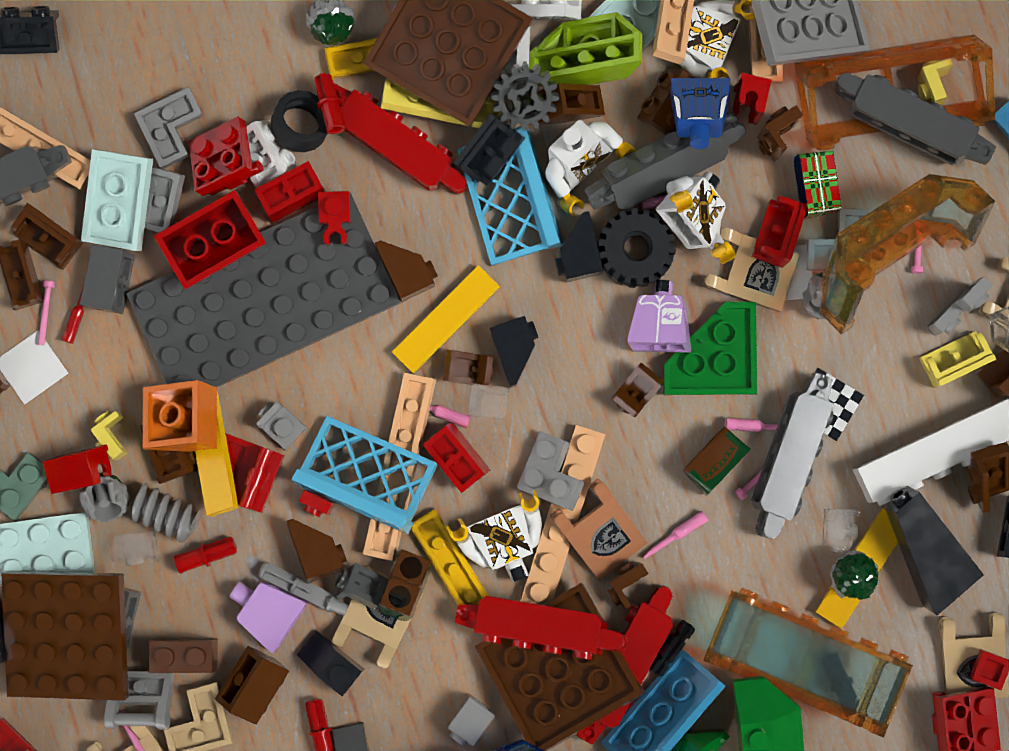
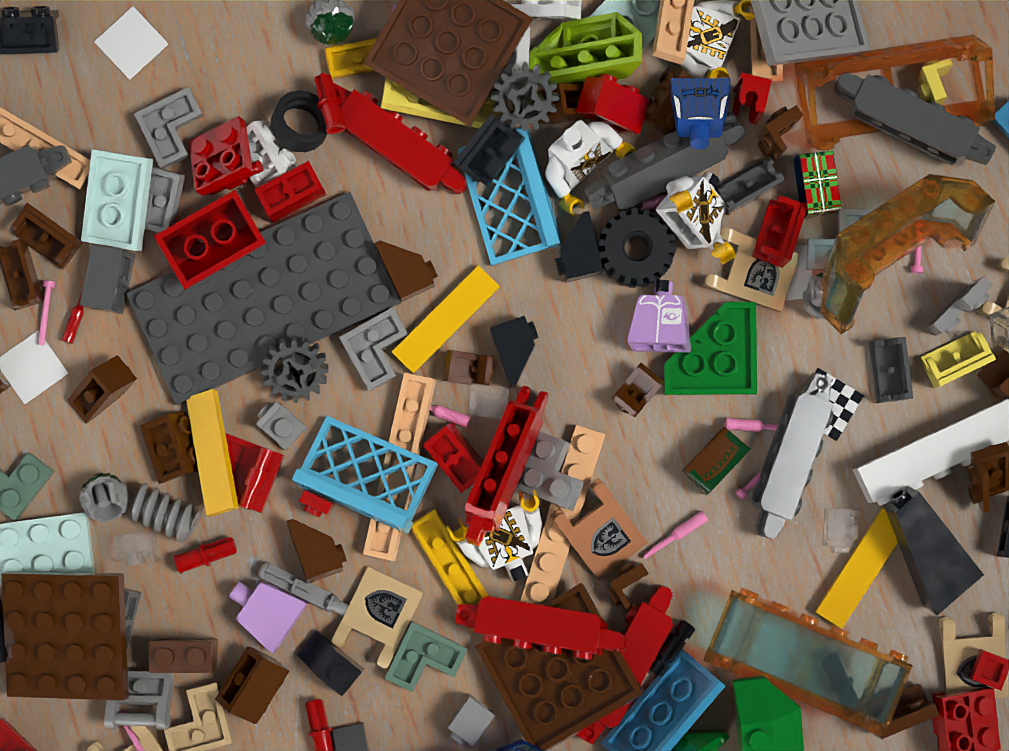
(77, 469): red hinge -> none
(101, 388): none -> reddish brown slope
(105, 435): light yellow bracket -> none
(131, 42): none -> white sticker
(180, 417): orange slope -> none
(286, 379): none -> dark grey gear
(334, 211): red plate -> none
(361, 585): dark grey bracket -> none
(366, 345): none -> light grey plate
(406, 612): reddish brown piece -> none
(420, 648): none -> sand green plate
(503, 465): none -> red hinge
(613, 104): none -> red brick
(749, 185): none -> dark grey hinge
(854, 575): dark green piece -> none
(890, 370): none -> dark grey hinge
(911, 710): none -> reddish brown bracket

